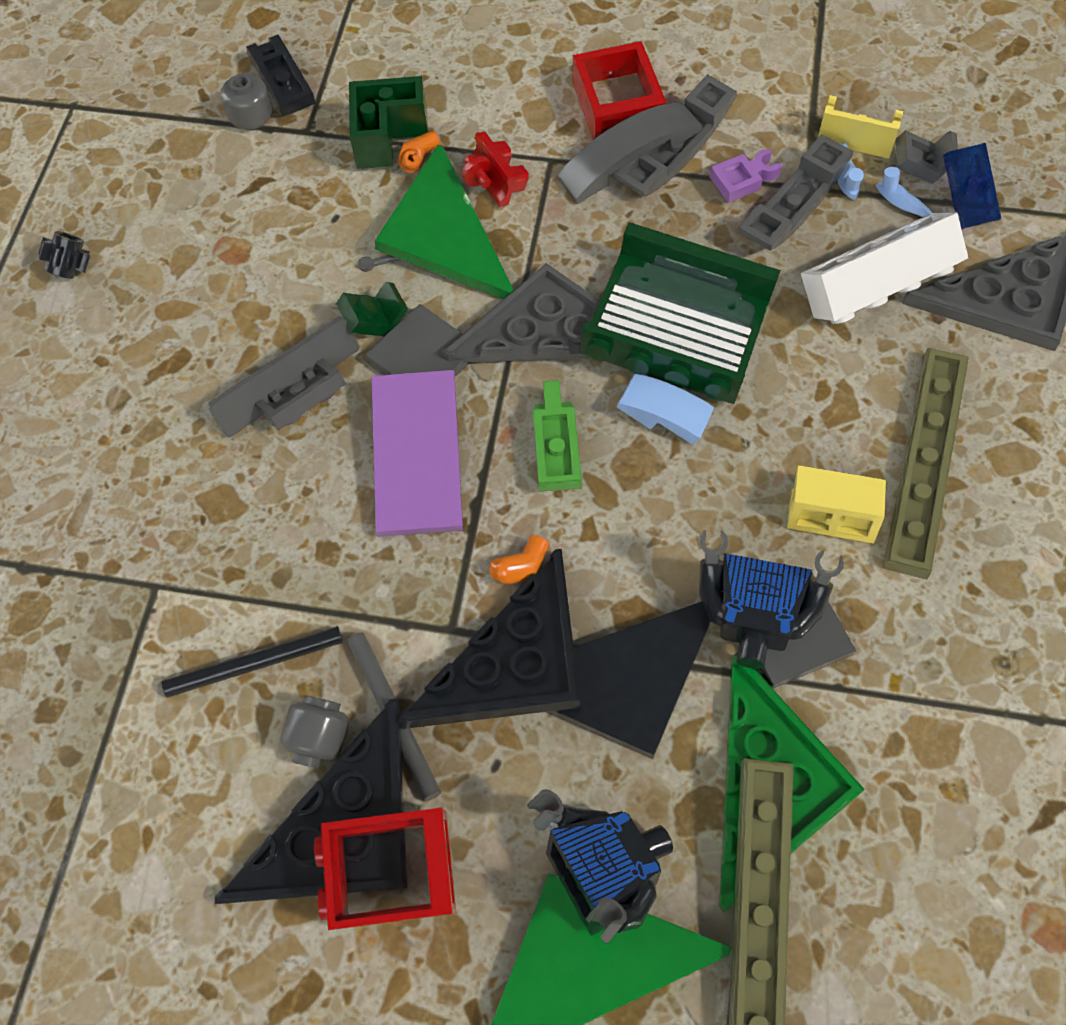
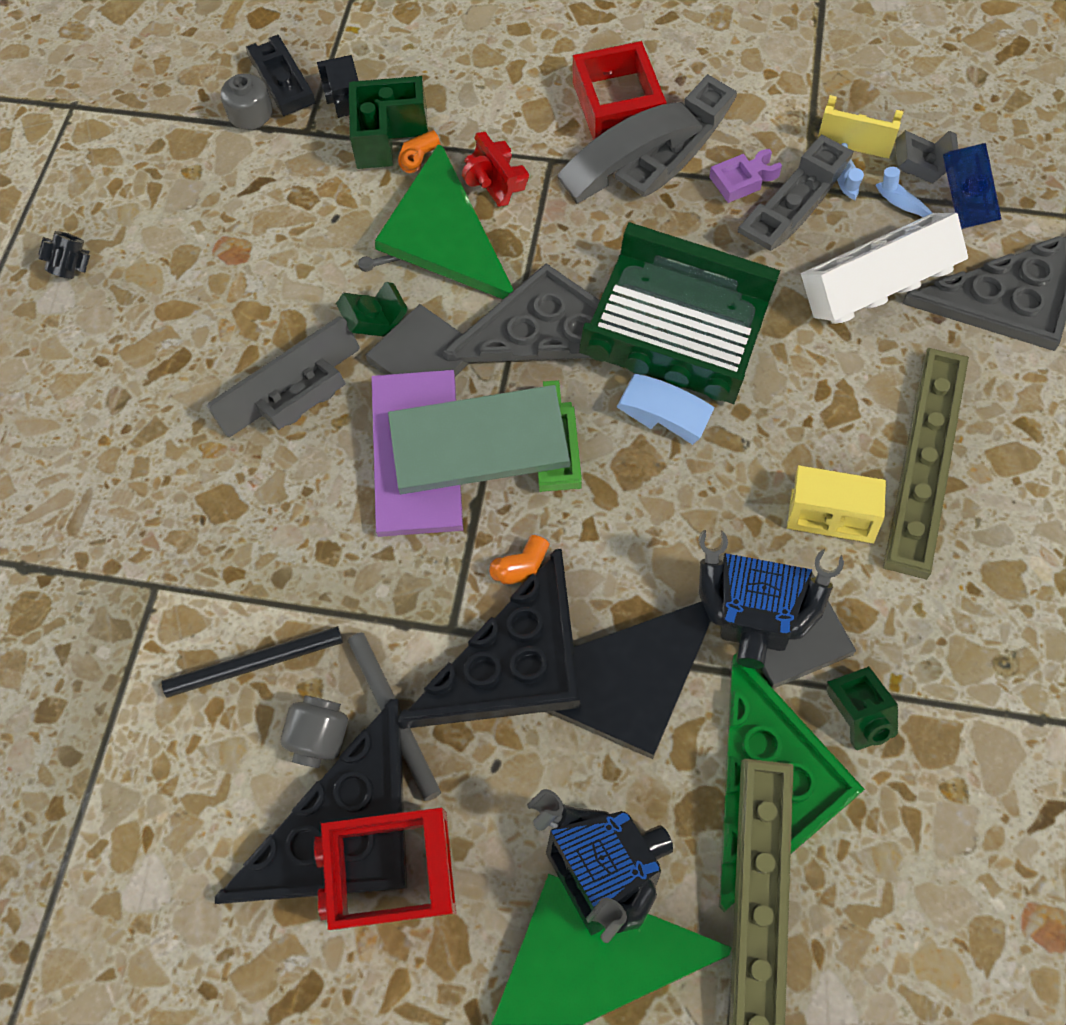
(335, 79): none -> black brick
(478, 439): none -> sand green tile
(865, 707): none -> dark green bracket

